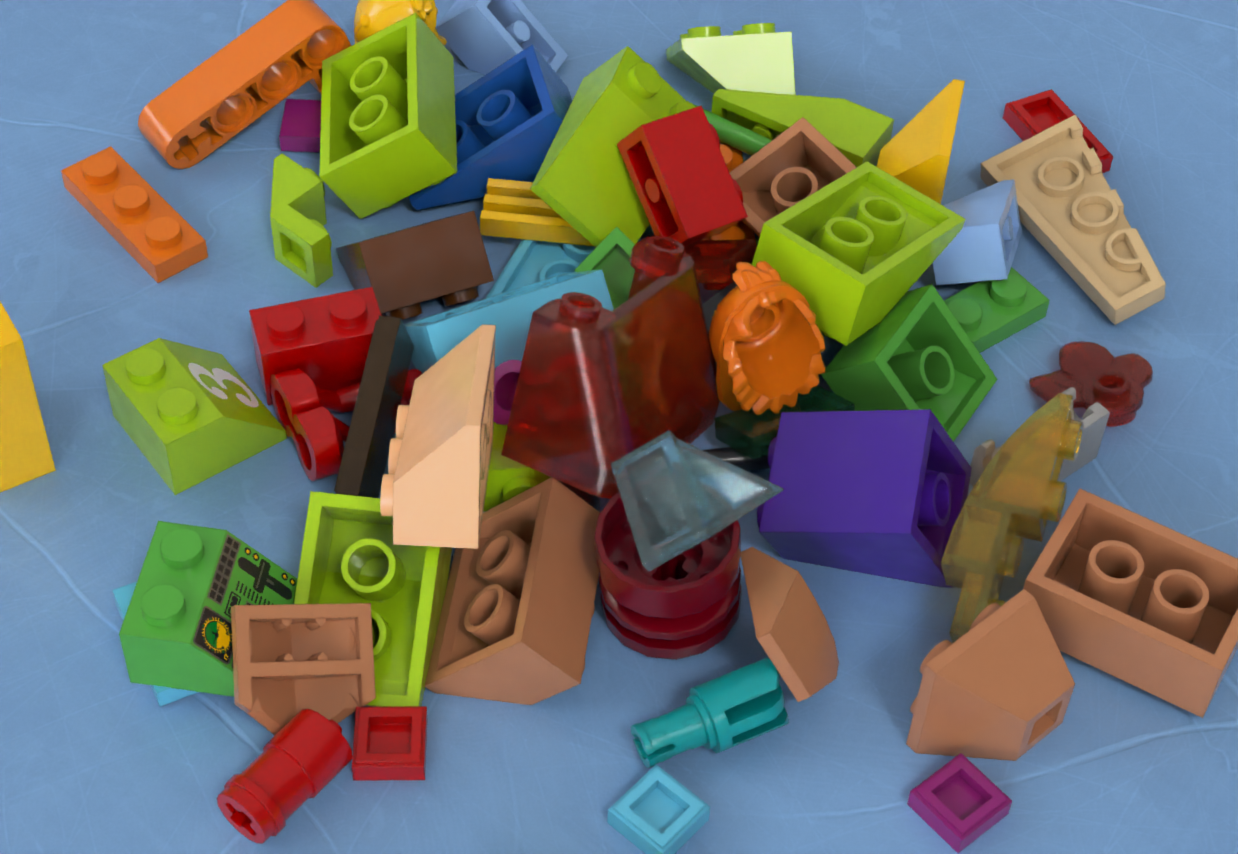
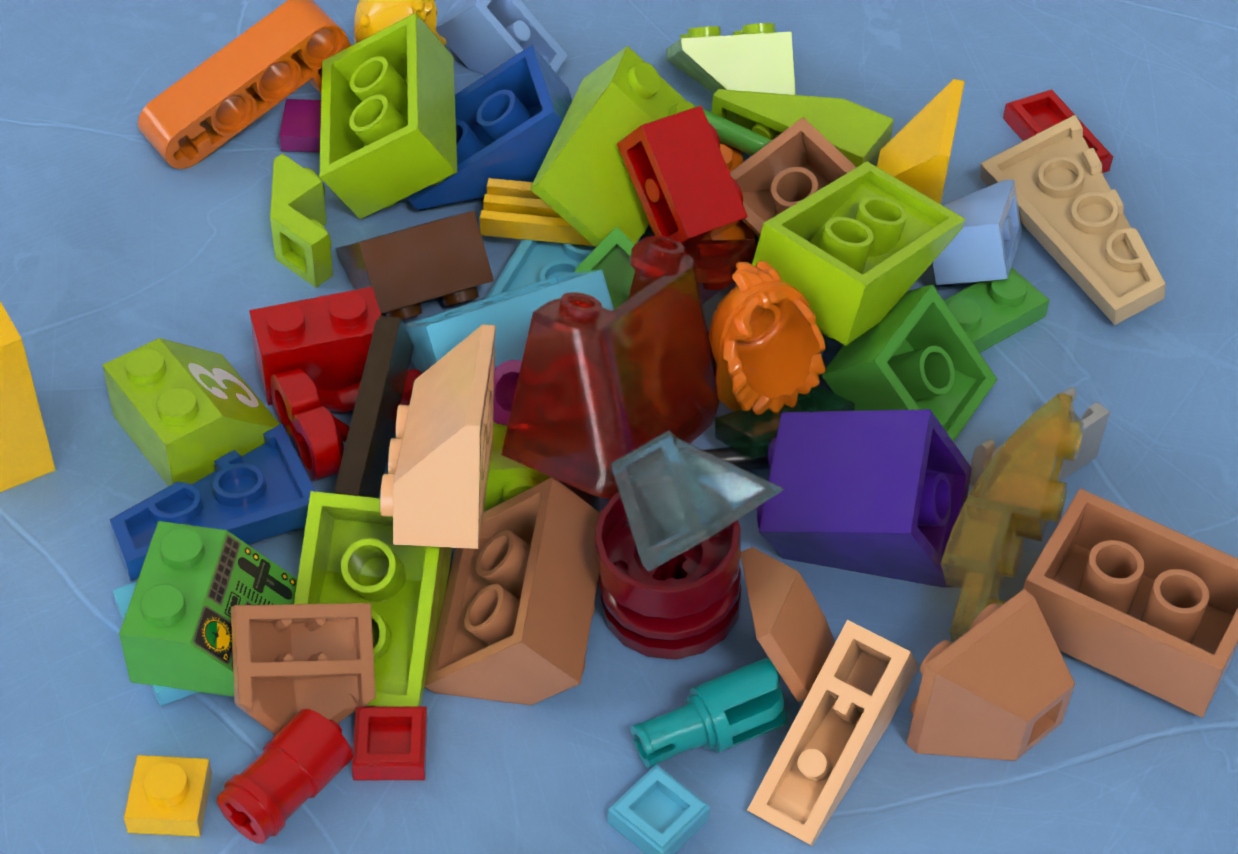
(134, 214): orange plate -> none
(168, 796): none -> yellow plate
(246, 495): none -> blue wing
(834, 732): none -> light nougat slope
(959, 802): magenta tile -> none
(1098, 378): clear red plate -> none

